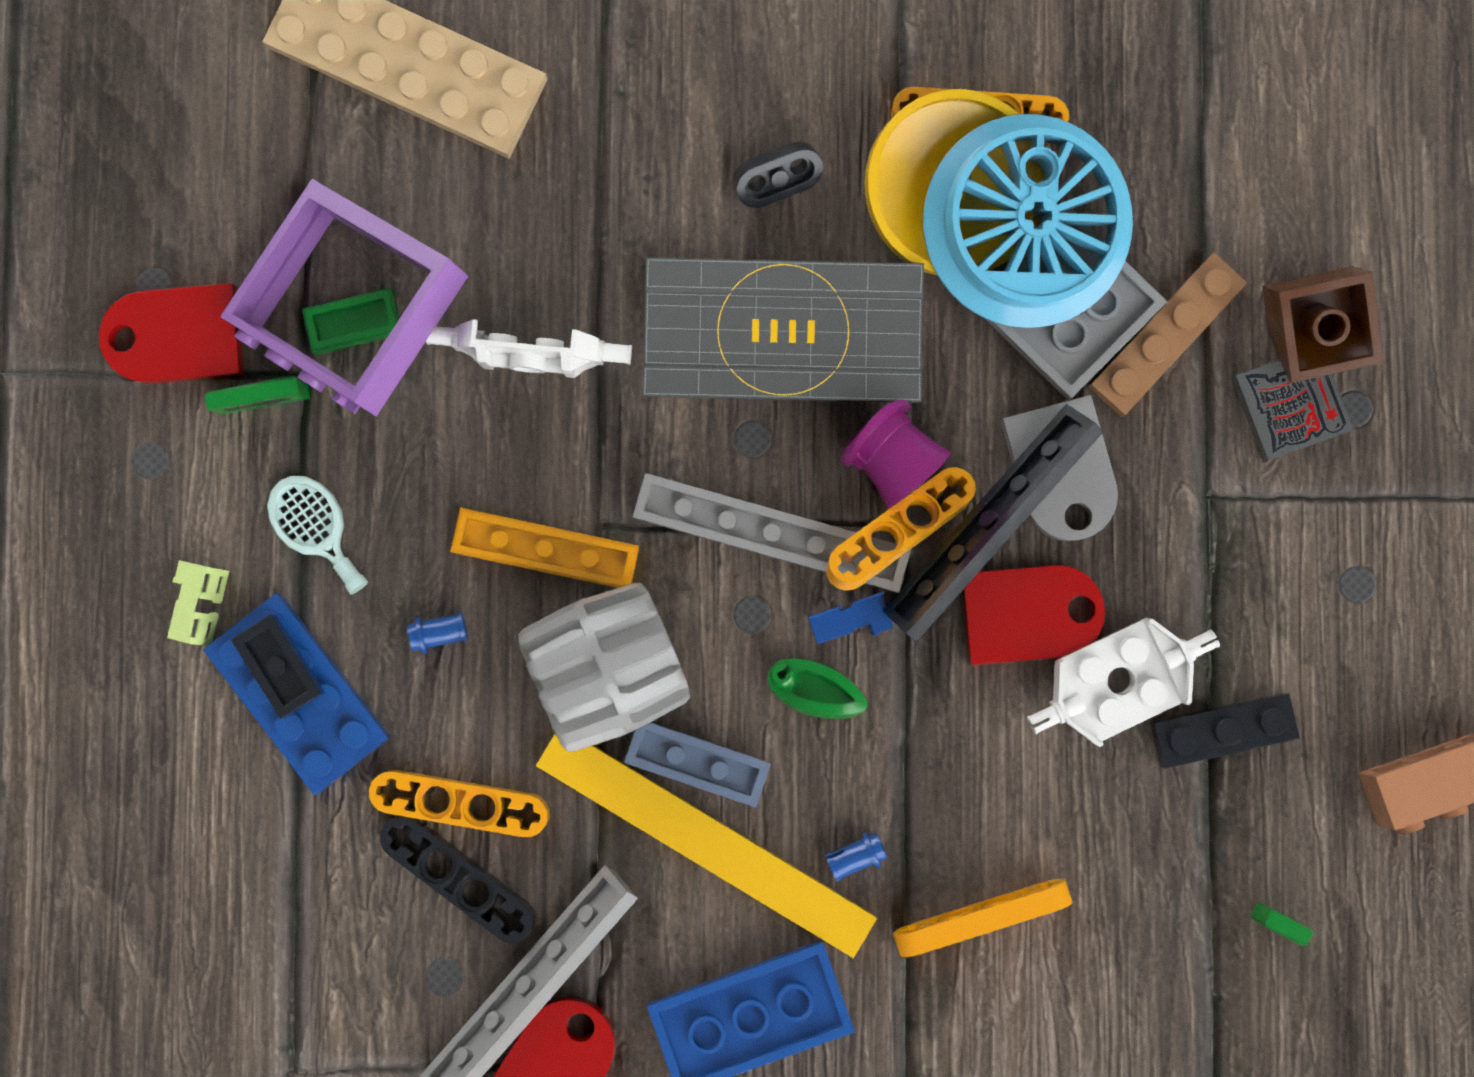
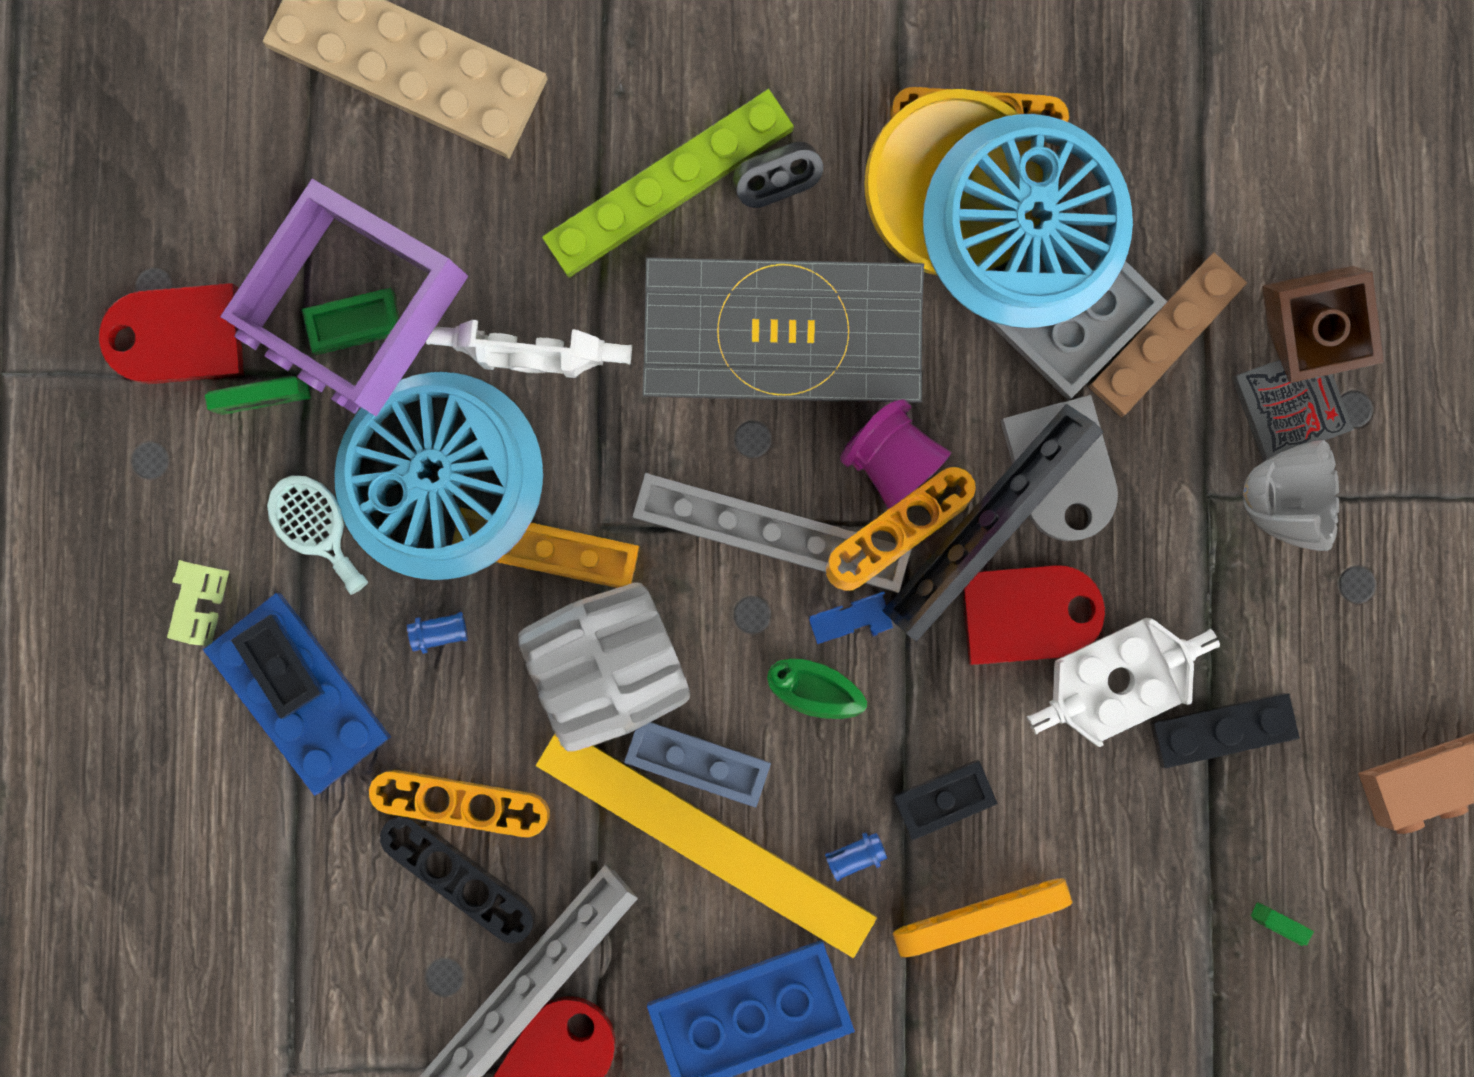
(502, 435): none -> medium azure piece
(668, 183): none -> lime plate
(945, 799): none -> black plate
(1295, 496): none -> light grey hair

